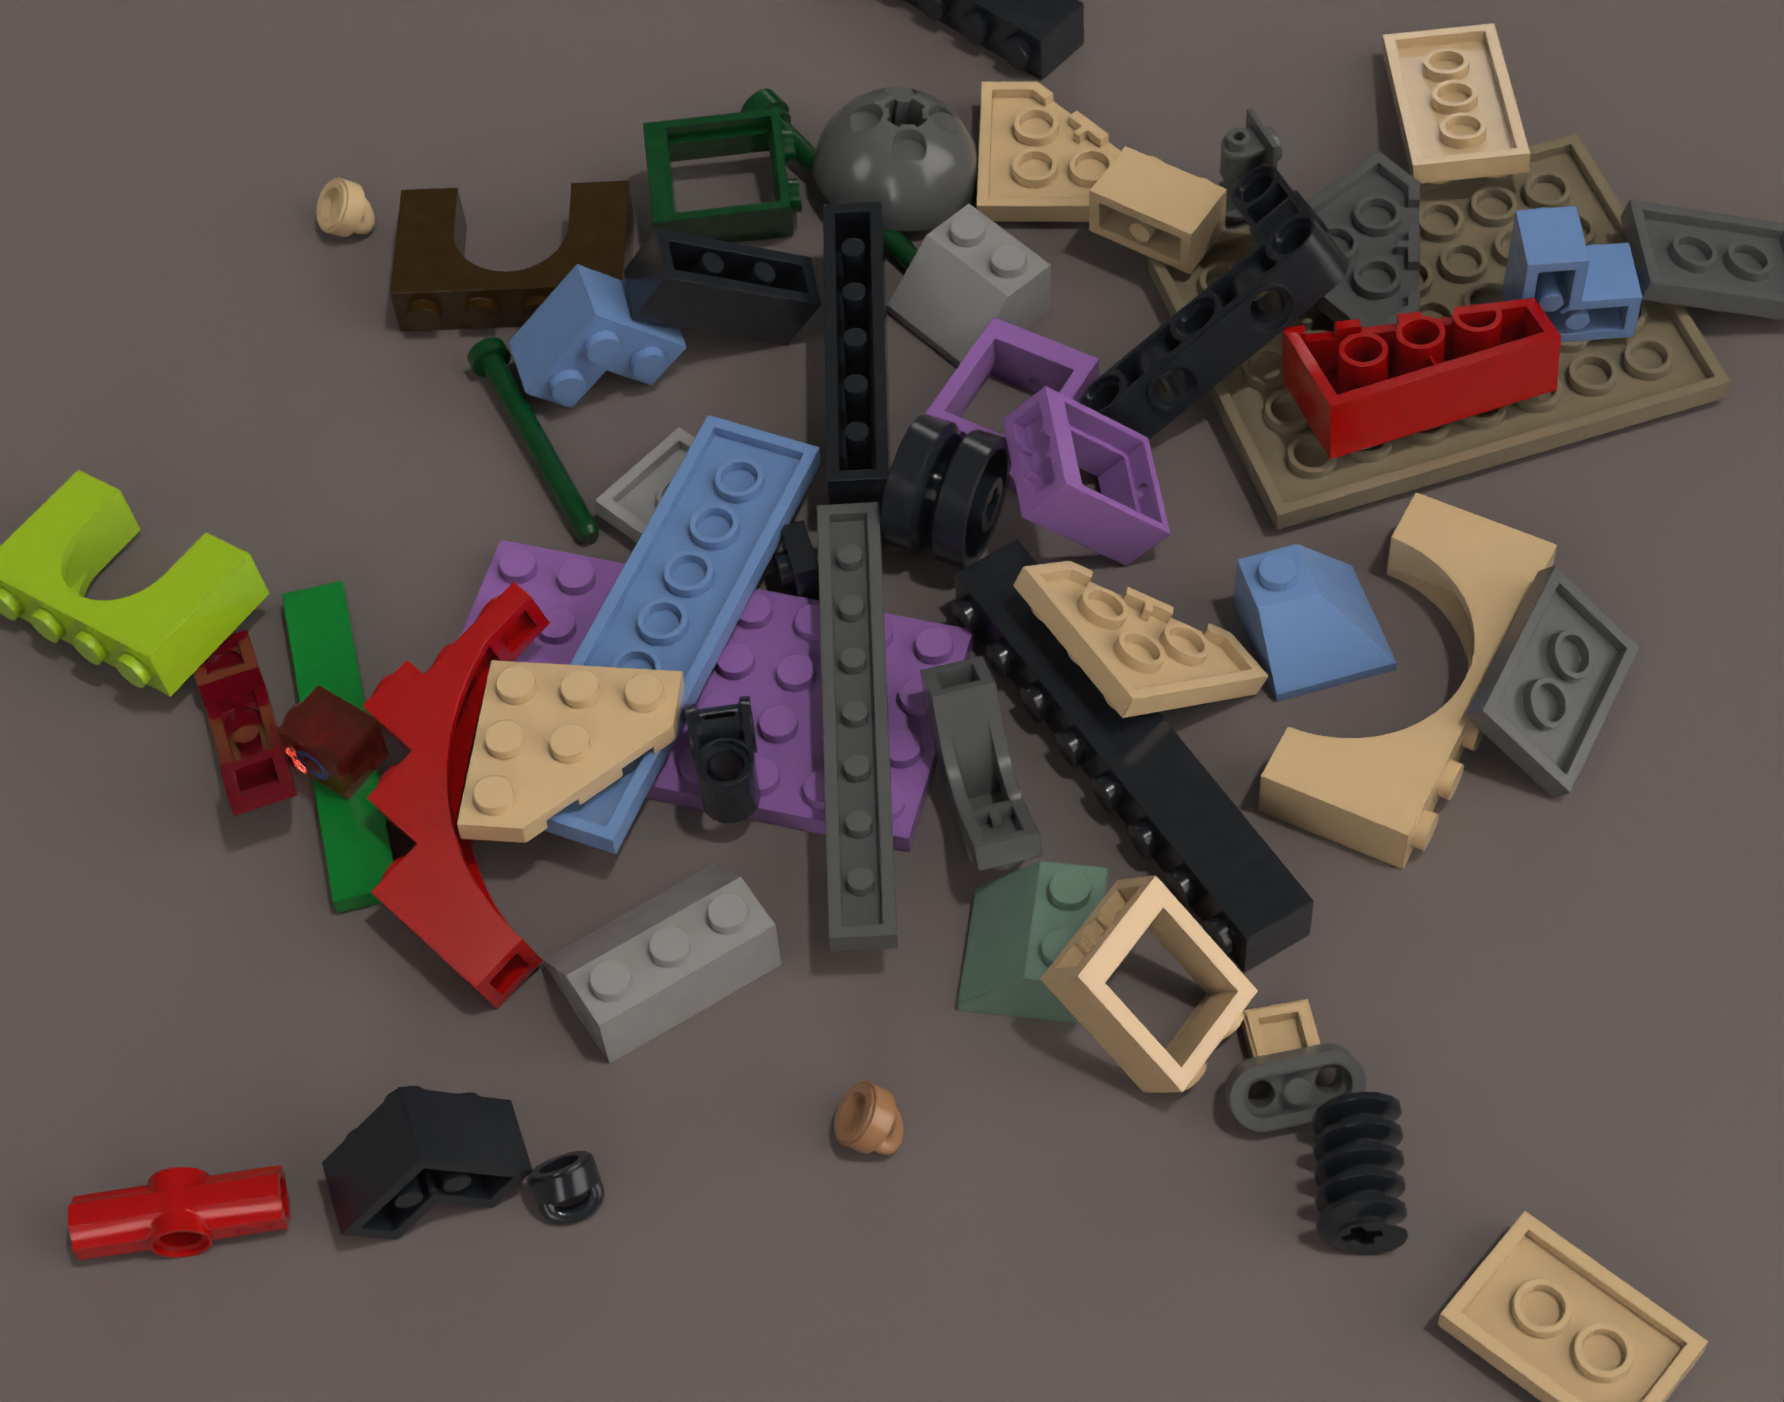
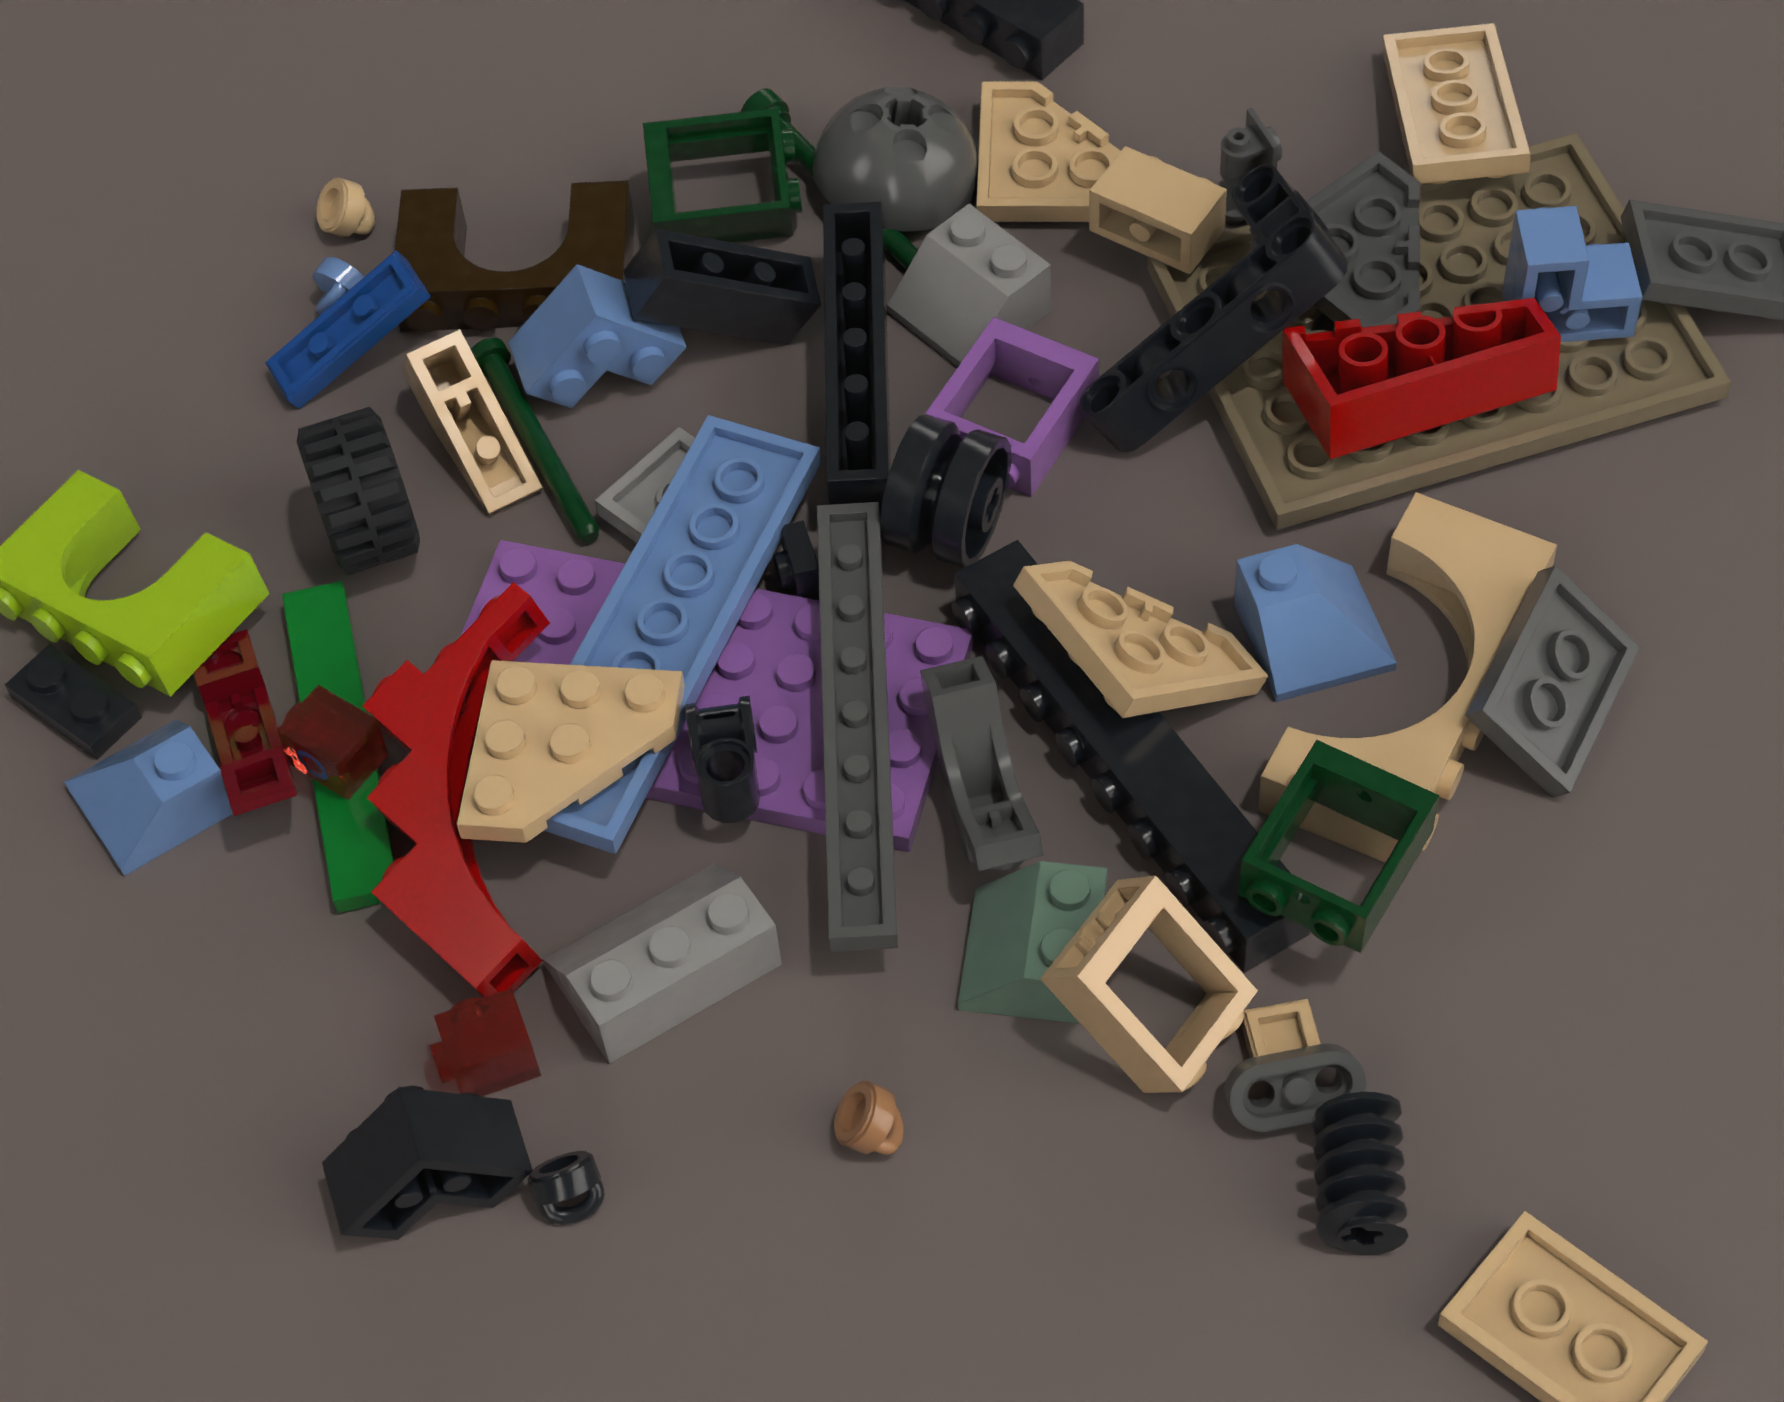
(73, 701): none -> black plate
(152, 795): none -> medium blue slope
(179, 1212): red piece -> none
(334, 279): none -> medium blue tile
(347, 329): none -> blue tile
(358, 490): none -> black tyre
(470, 422): none -> tan slope
(484, 1045): none -> clear red brick
(1048, 445): medium lavender window -> none
(1356, 792): none -> dark green window

